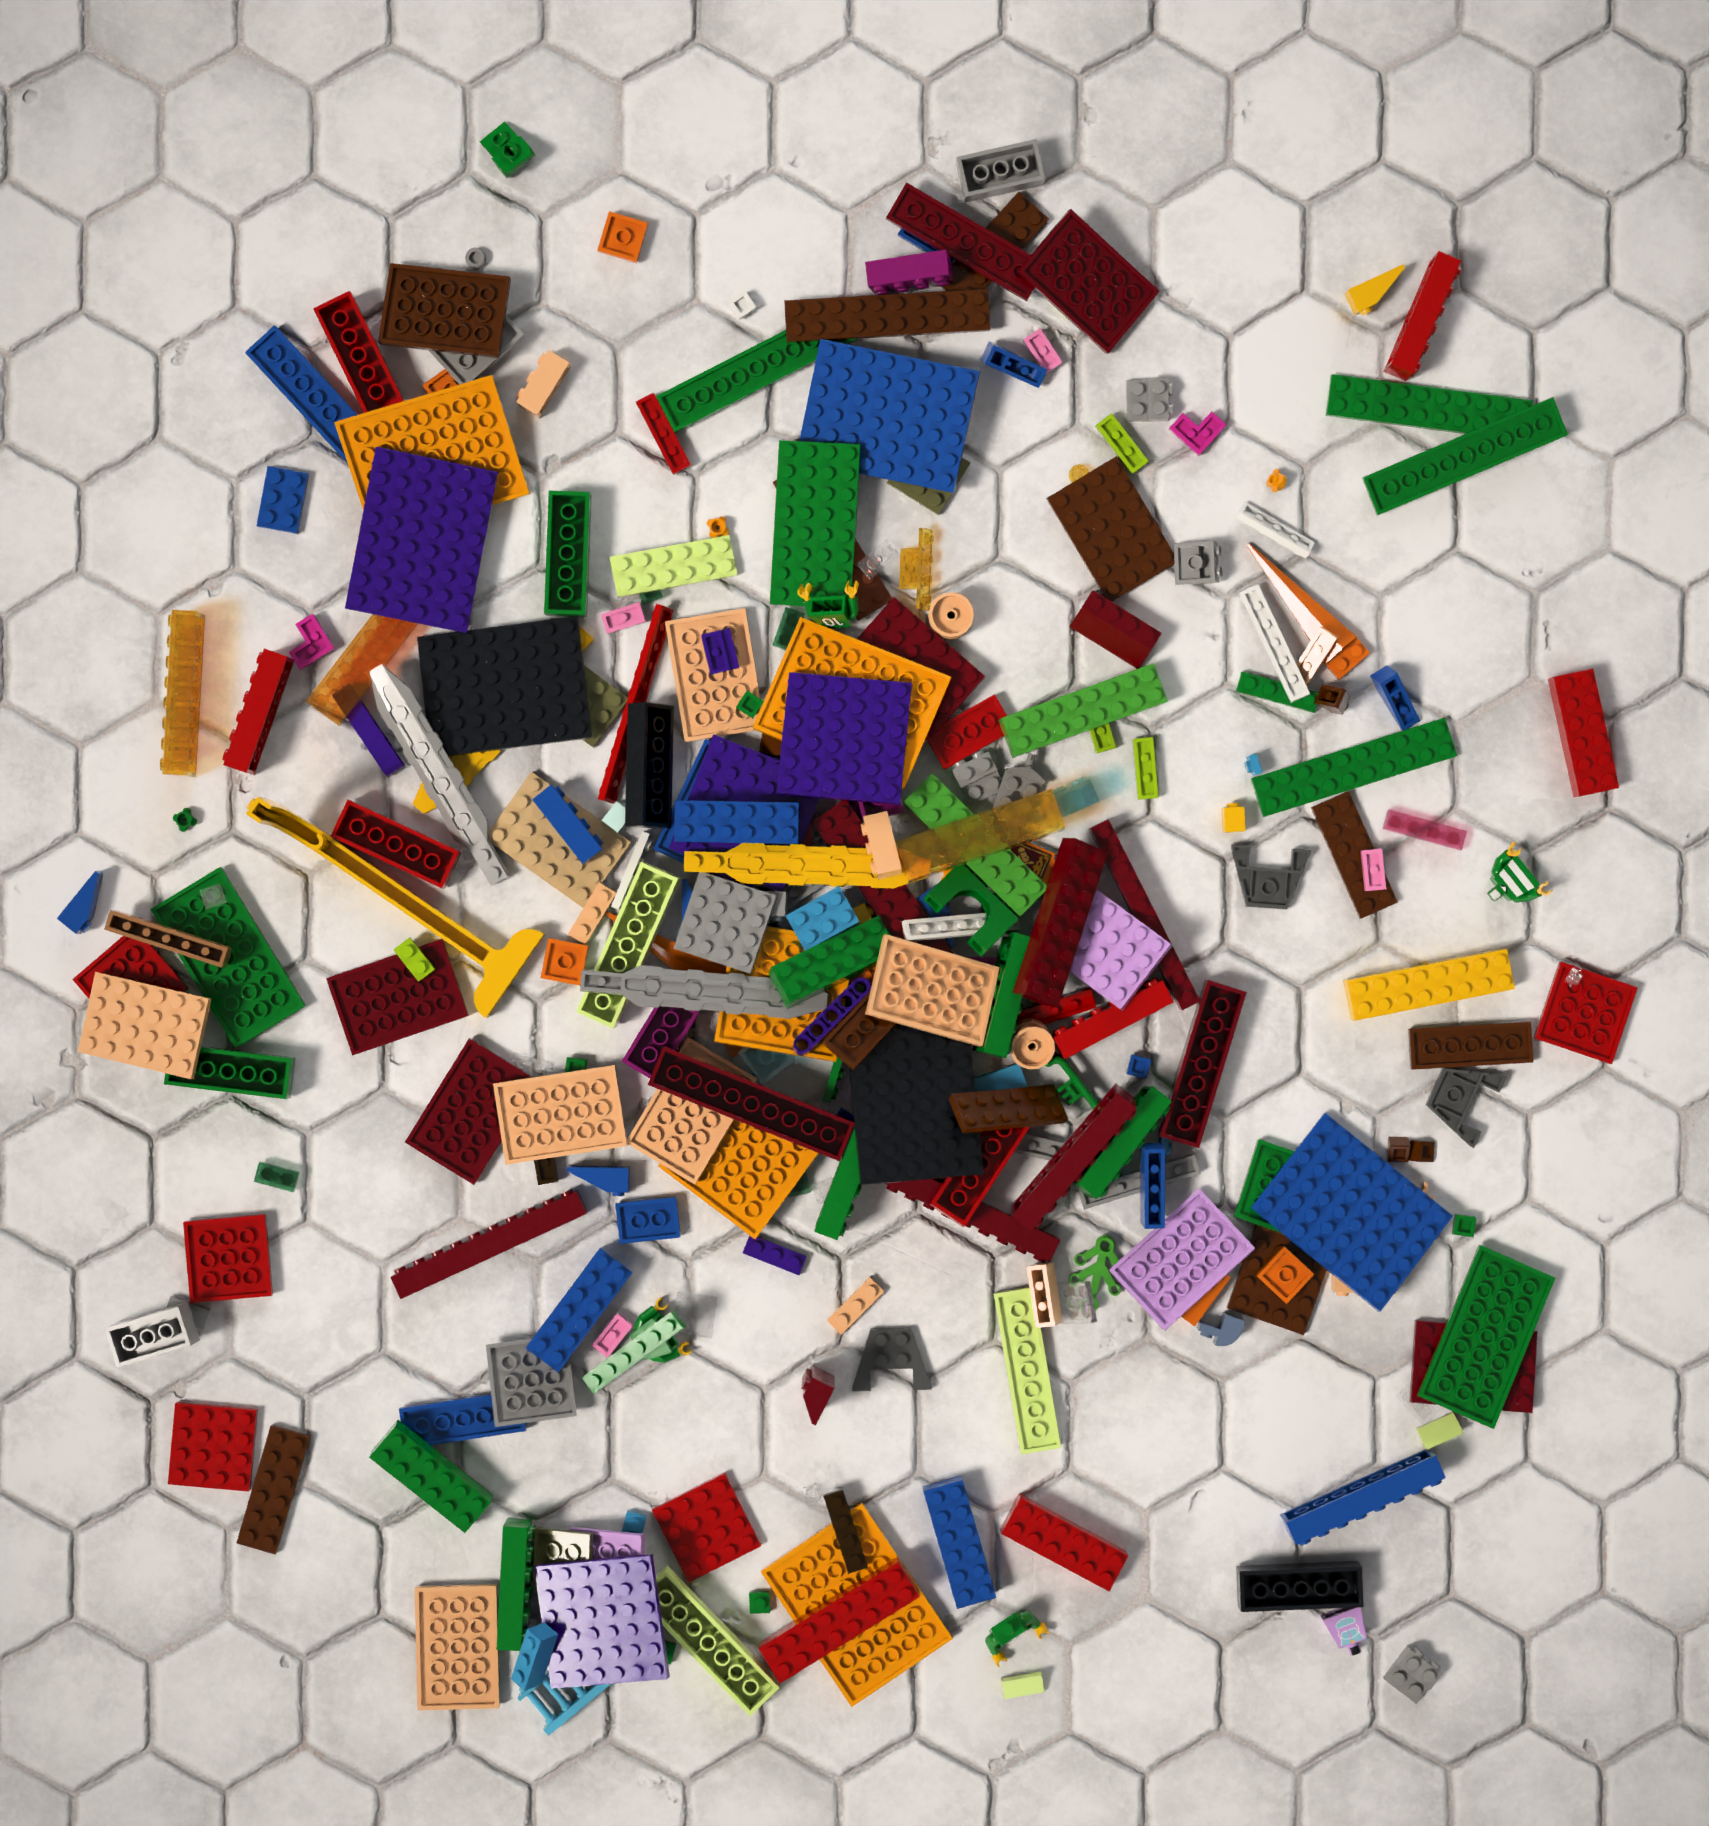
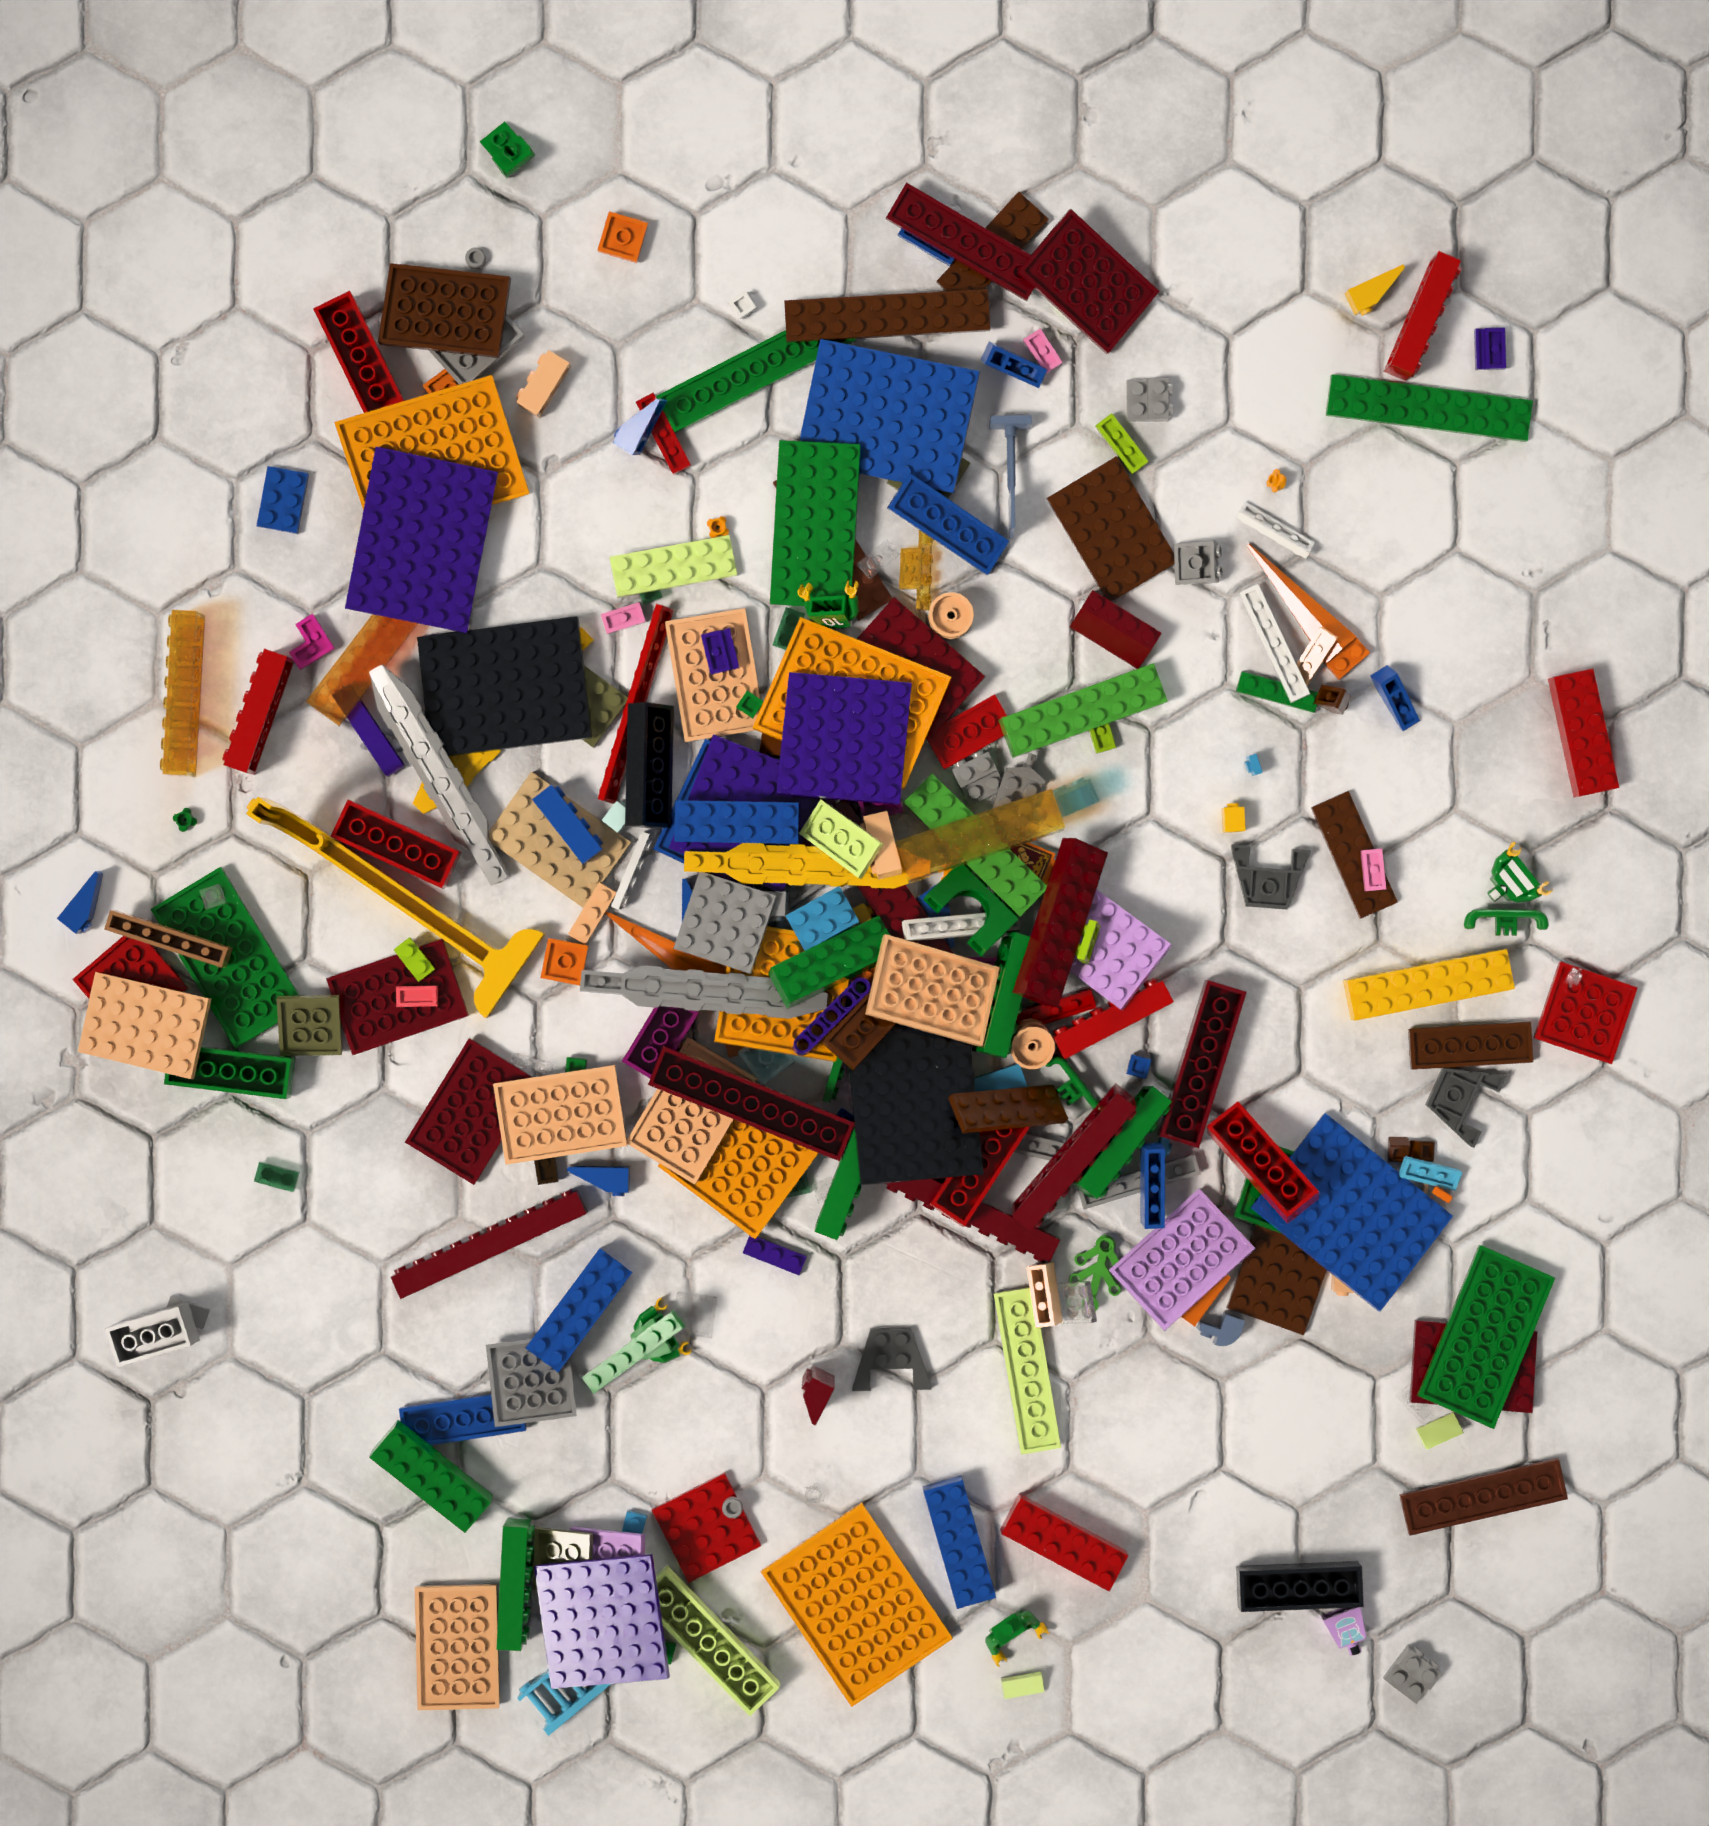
(212, 1446): red plate -> none
(228, 1258): red plate -> none
(273, 1489): reddish brown plate -> none
(301, 384): blue plate -> none
(309, 1025): none -> olive plate
(416, 996): none -> coral tile
(534, 1656): dark azure brick -> none
(567, 553): green brick -> none
(612, 1335): bright pink plate -> none
(631, 938): yellowish green brick -> none
(636, 431): none -> slope
(647, 1220): blue plate -> none
(732, 1507): none -> light grey tile
(759, 1602): green plate -> none
(838, 1620): red brick -> none
(841, 838): none -> yellowish green plate
(845, 1531): dark brown plate -> none
(855, 1305): light nougat plate -> none
(909, 272): magenta brick -> none
(948, 524): none -> blue plate
(1000, 170): light grey brick -> none
(1011, 424): none -> sand blue piece
(1077, 472): clear yellow plate -> none
(1090, 935): none -> lime plate
(1142, 909): dark red brick -> none
(1145, 768): lime plate -> none
(1195, 436): dark pink plate -> none
(1262, 1162): none -> red brick
(1285, 1274): orange plate -> none
(1353, 767): green plate -> none
(1363, 1496): blue brick -> none
(1424, 830): clear pink plate -> none
(1430, 1173): none -> medium azure plate
(1442, 1194): none -> orange tile
(1464, 1225): green plate -> none
(1465, 456): green plate -> none
(1483, 1496): none -> copper plate
(1490, 349): none -> dark purple plate
(1506, 919): none -> green piece

